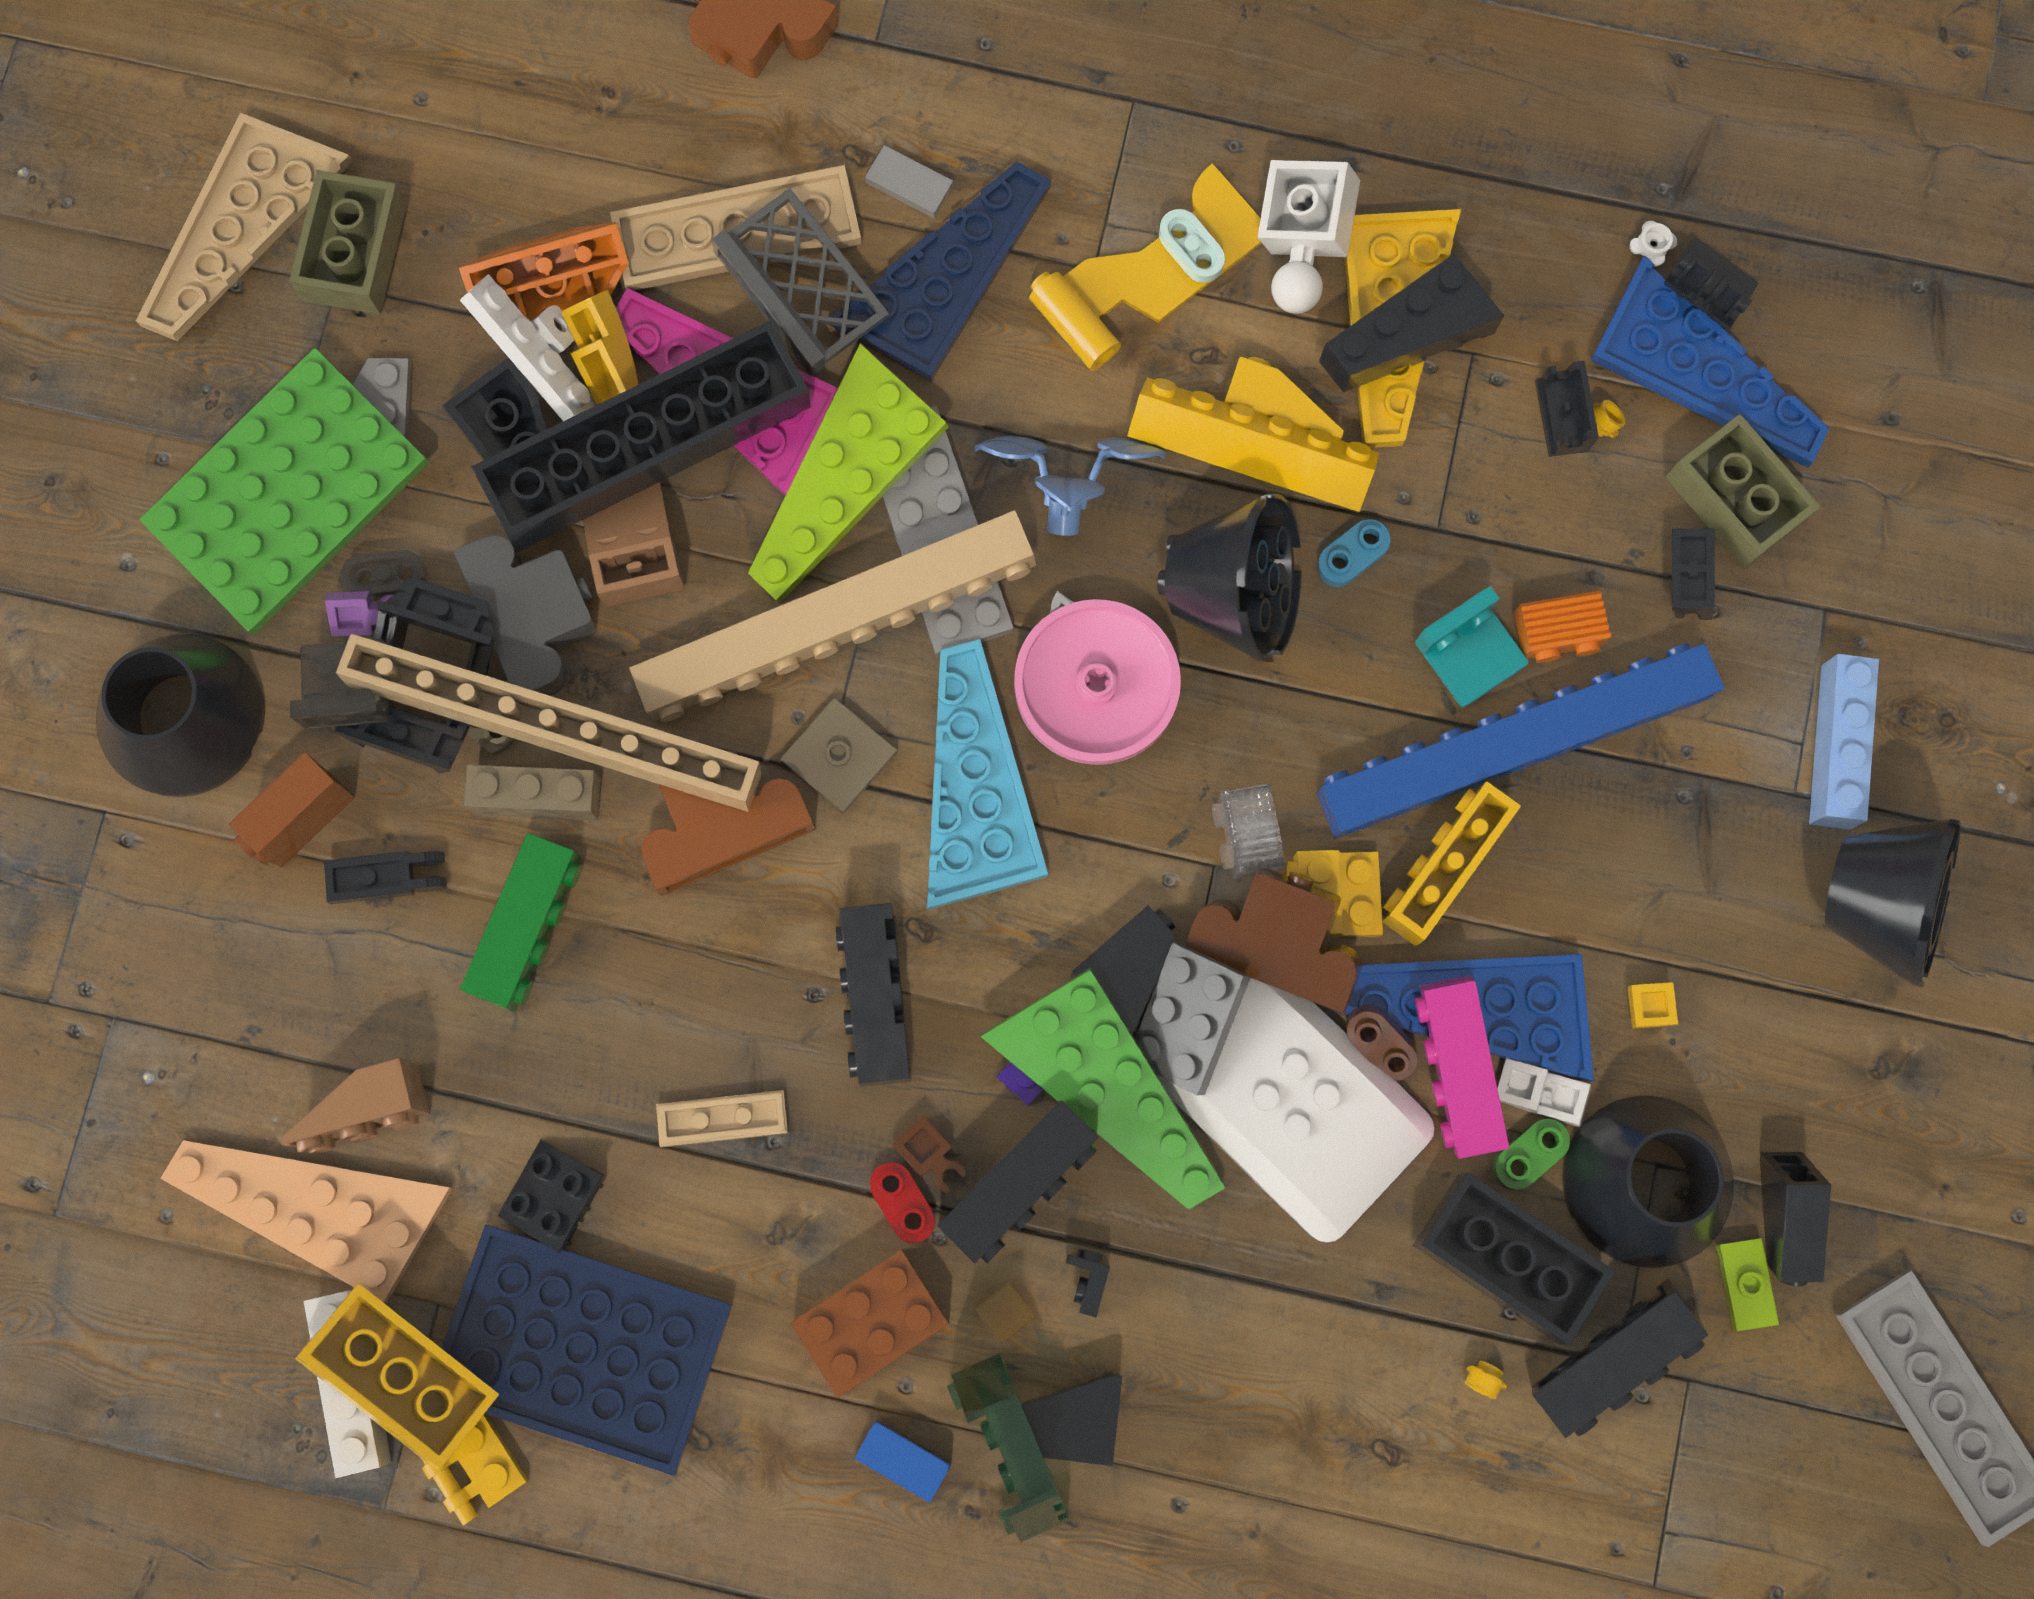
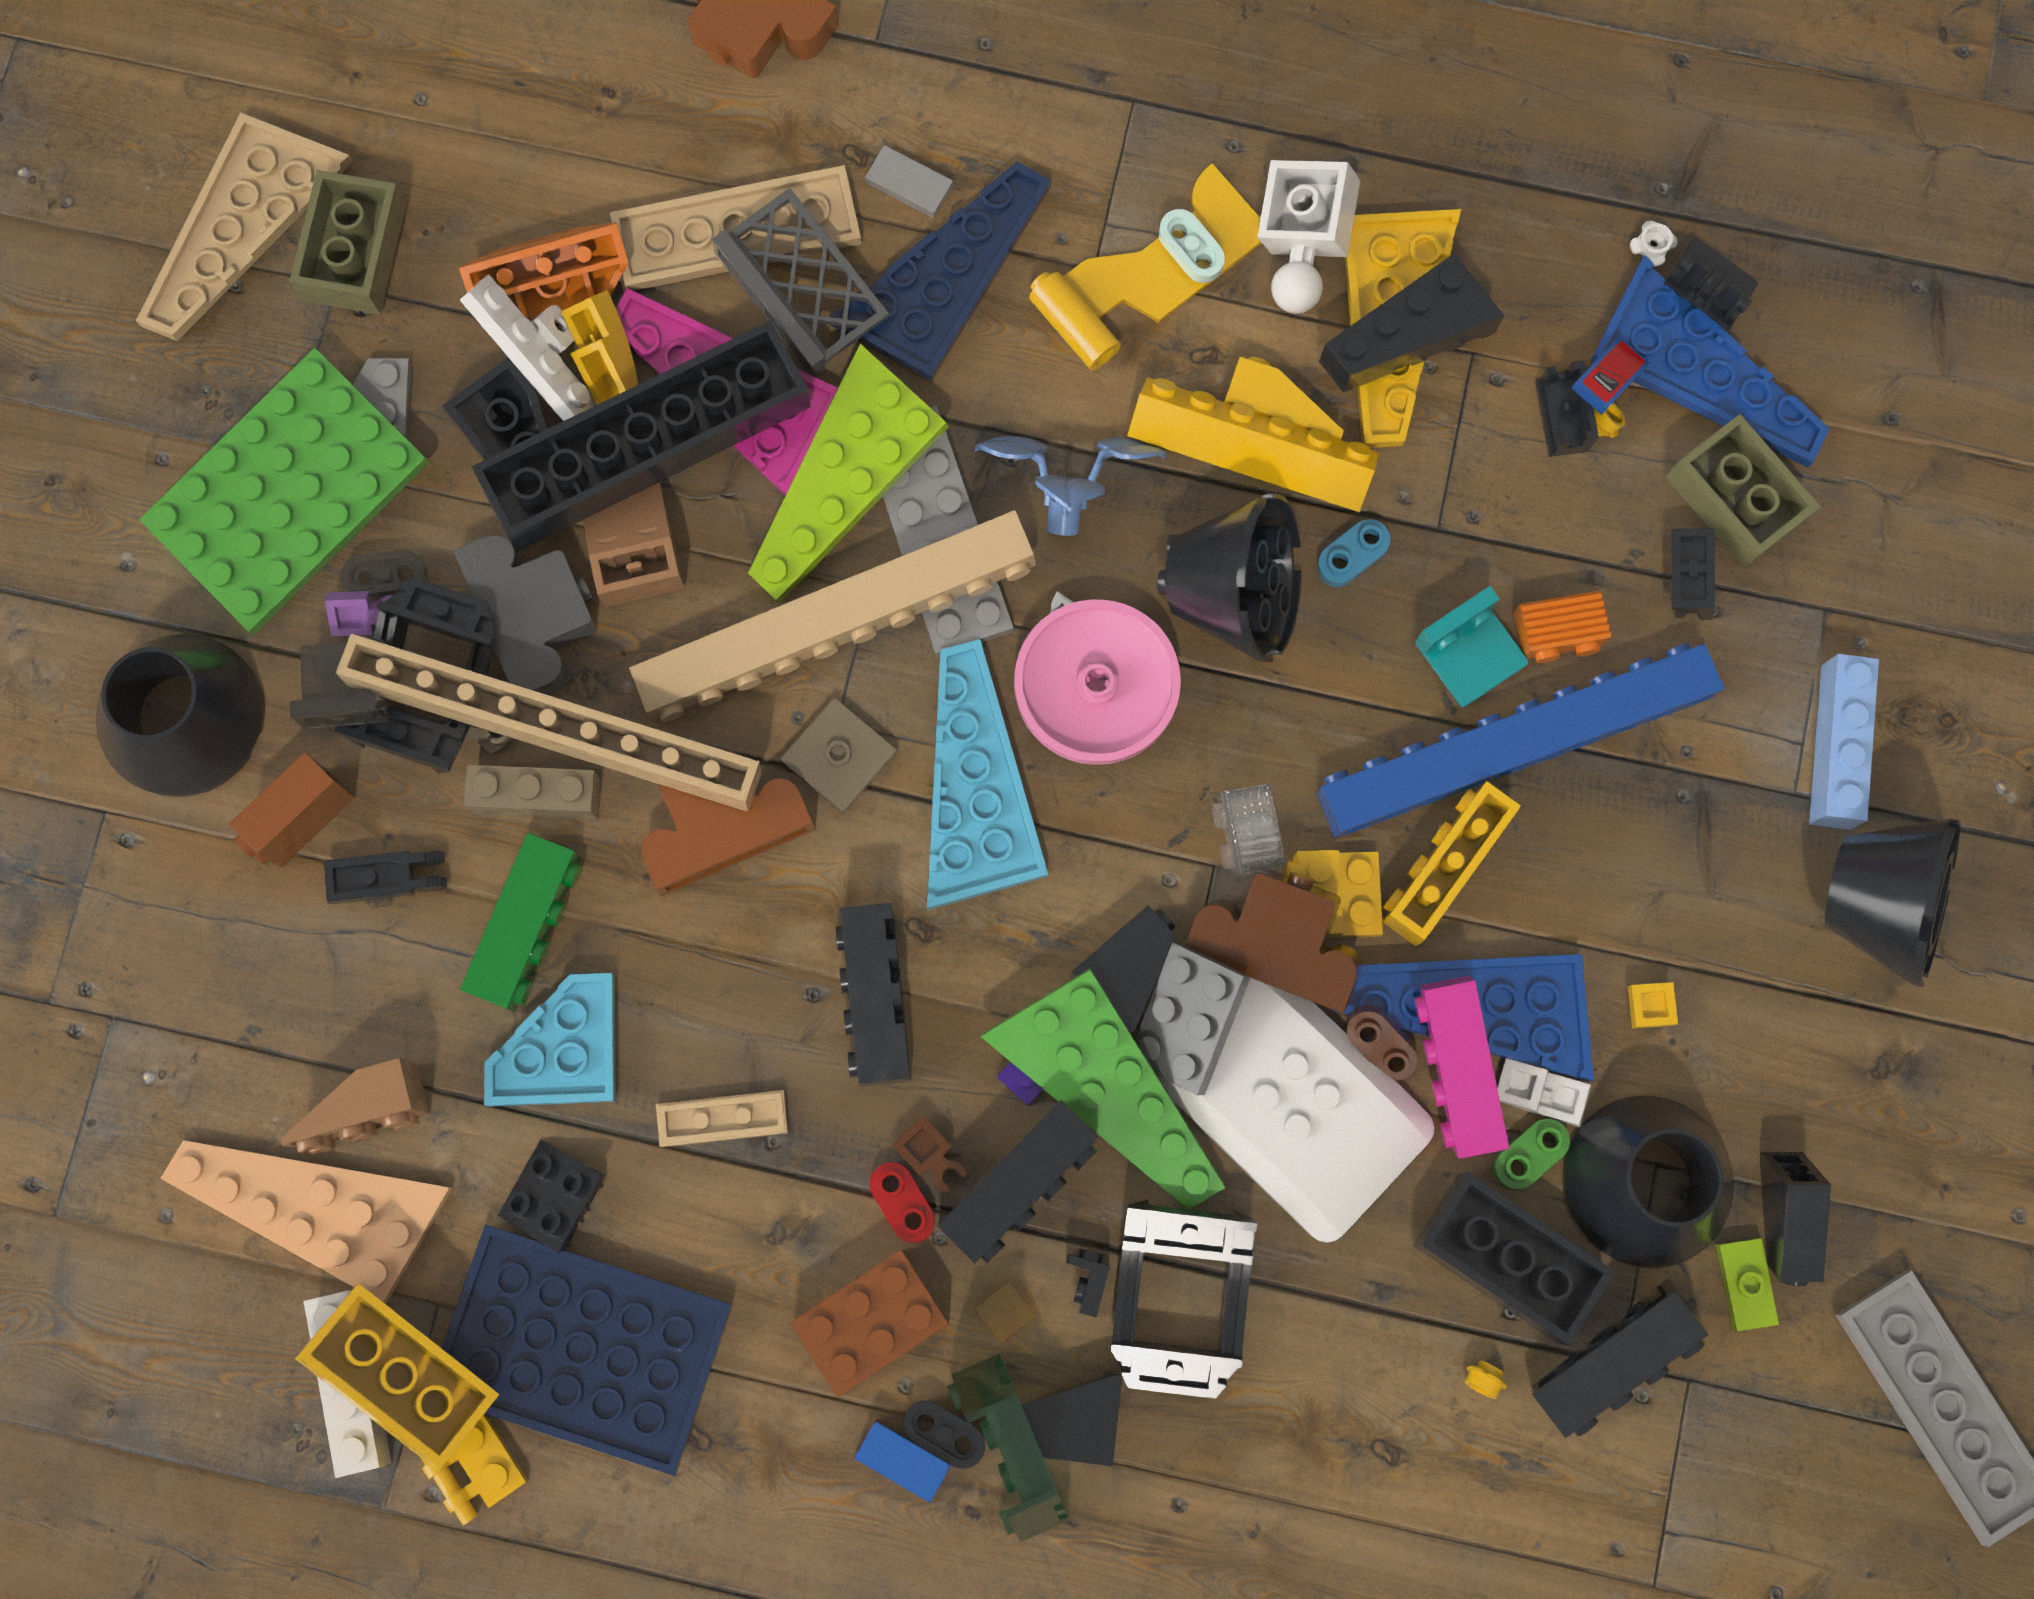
(560, 1050): none -> medium azure plate
(943, 1435): none -> black plate
(1187, 1235): none -> wedge
(1610, 375): none -> slope

